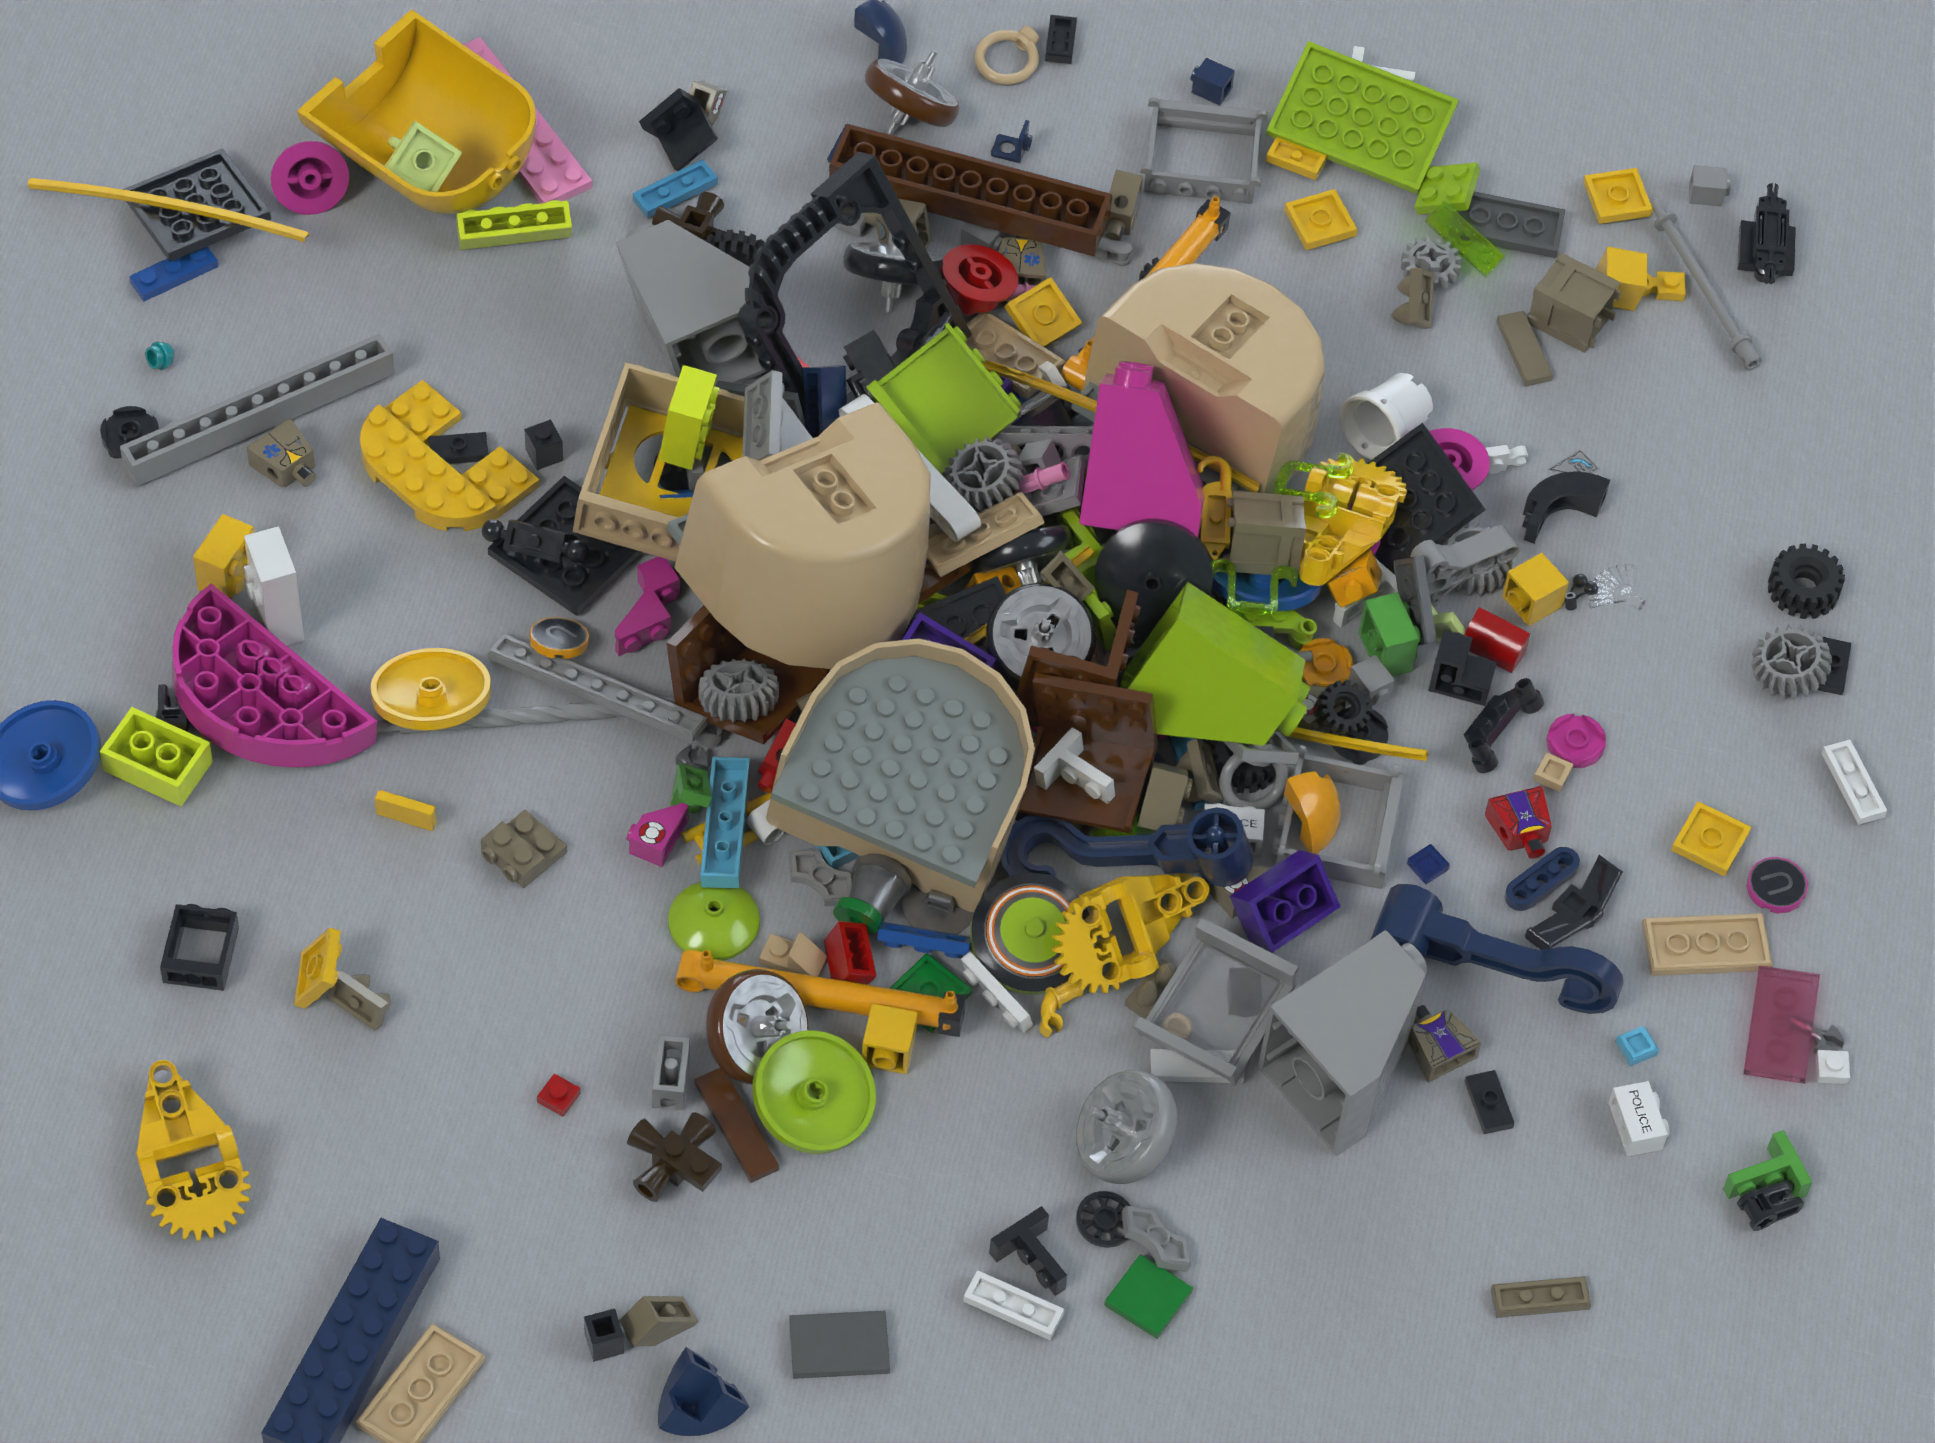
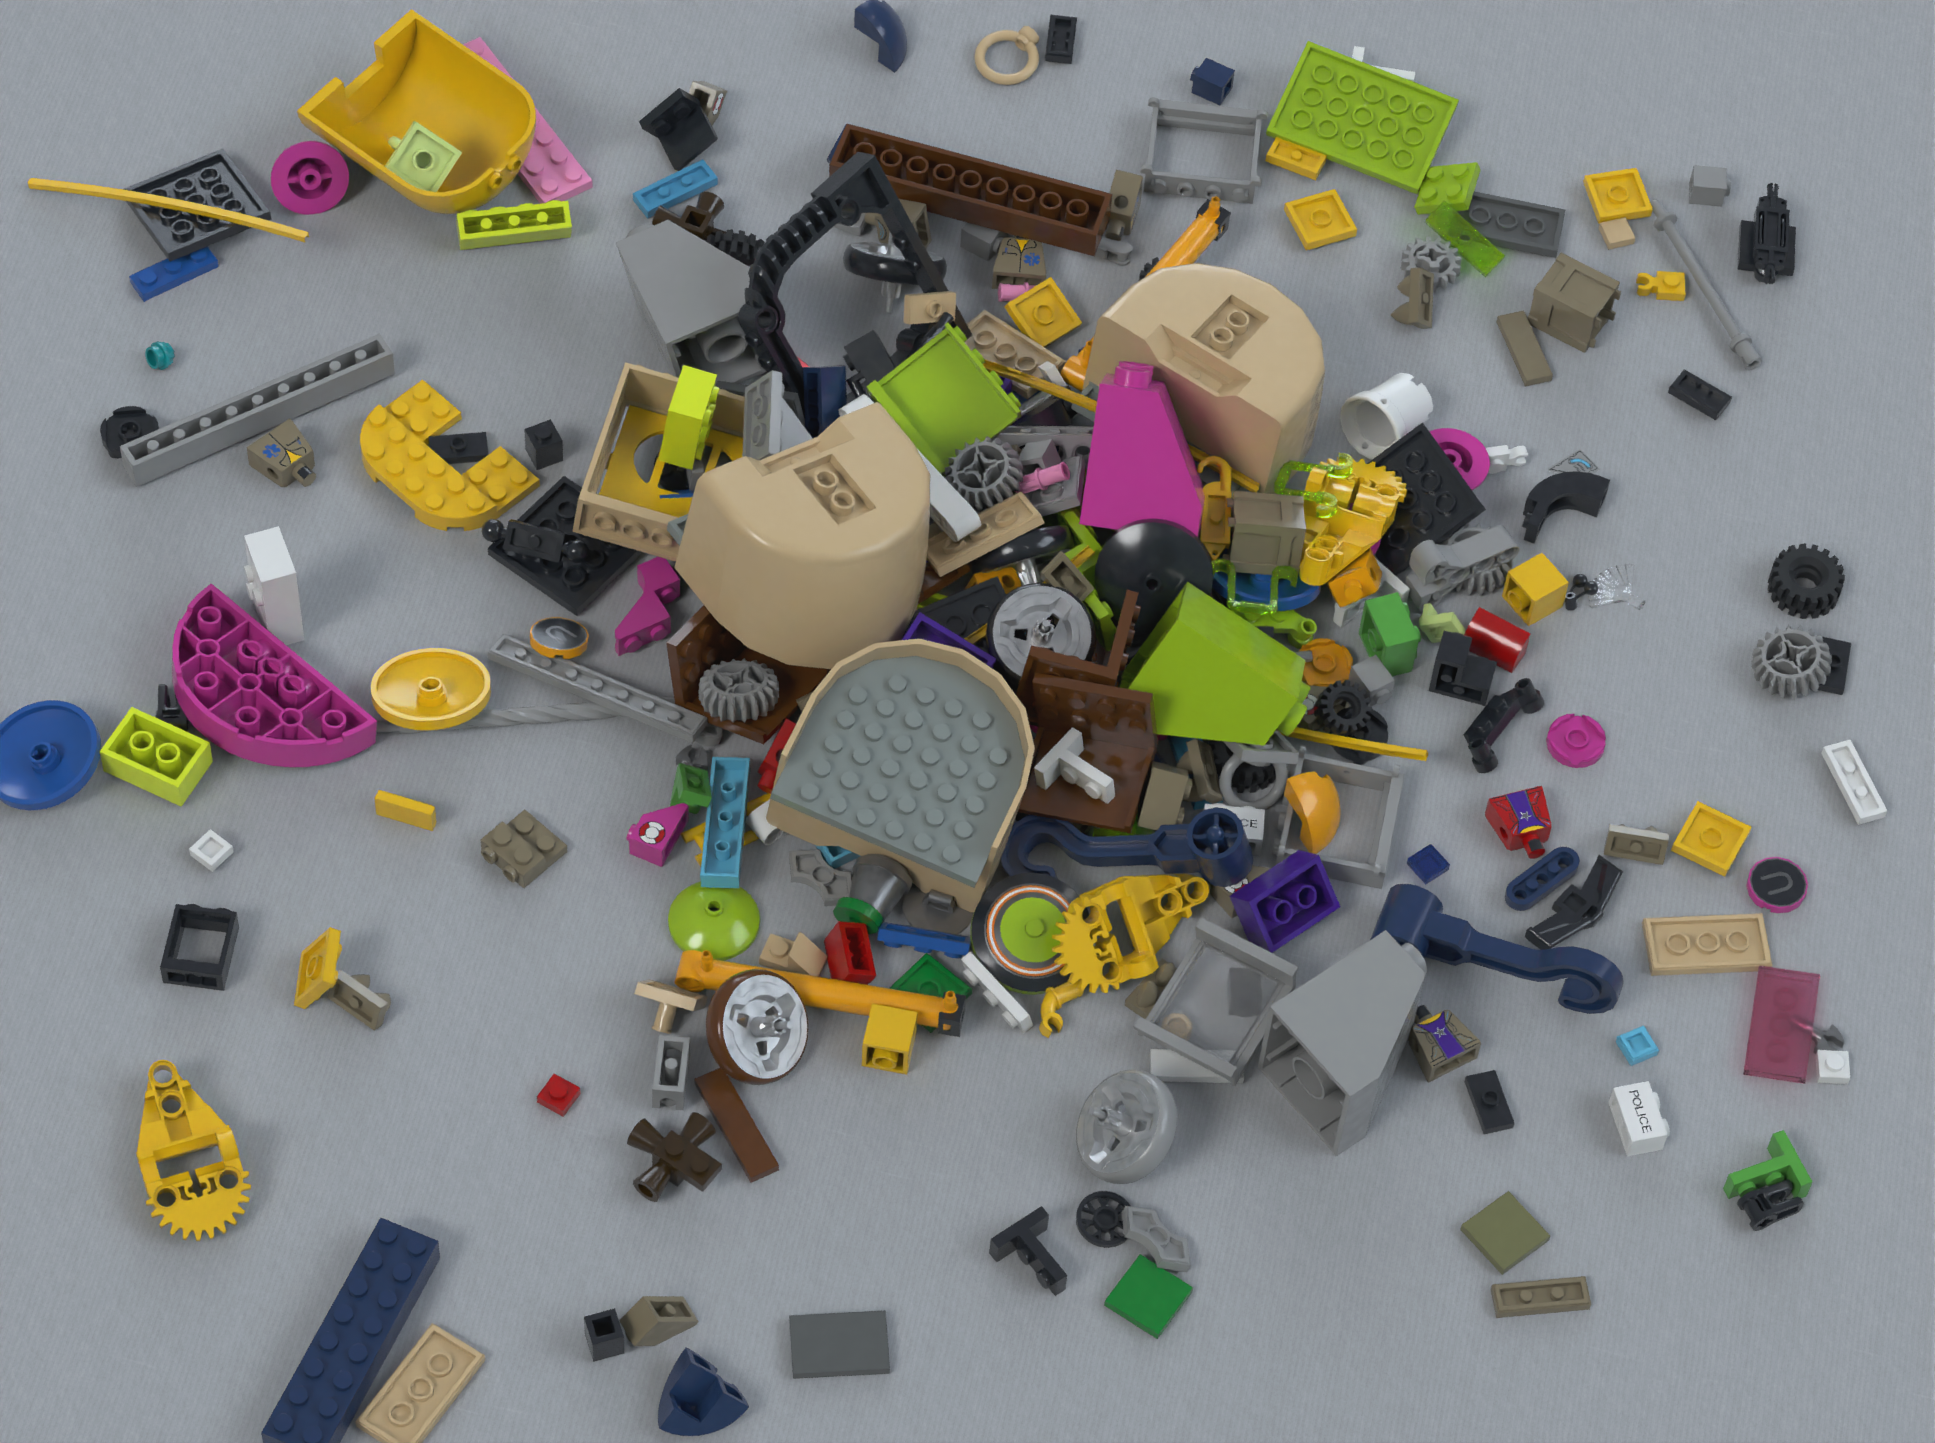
(211, 850): none -> white plate
(223, 556): yellow brick -> none
(669, 998): none -> tan tile
(814, 1092): lime dish -> none
(912, 92): wheel -> none
(928, 306): none -> tan plate
(978, 278): red piece -> none
(1013, 1305): white plate -> none
(1021, 145): dark blue bracket -> none
(1414, 590): dark grey tile -> none
(1505, 1232): none -> olive tile
(1553, 772): tan plate -> none
(1617, 233): none -> tan tile
(1628, 269): yellow head -> none
(1636, 844): none -> dark tan tile
(1699, 394): none -> black plate

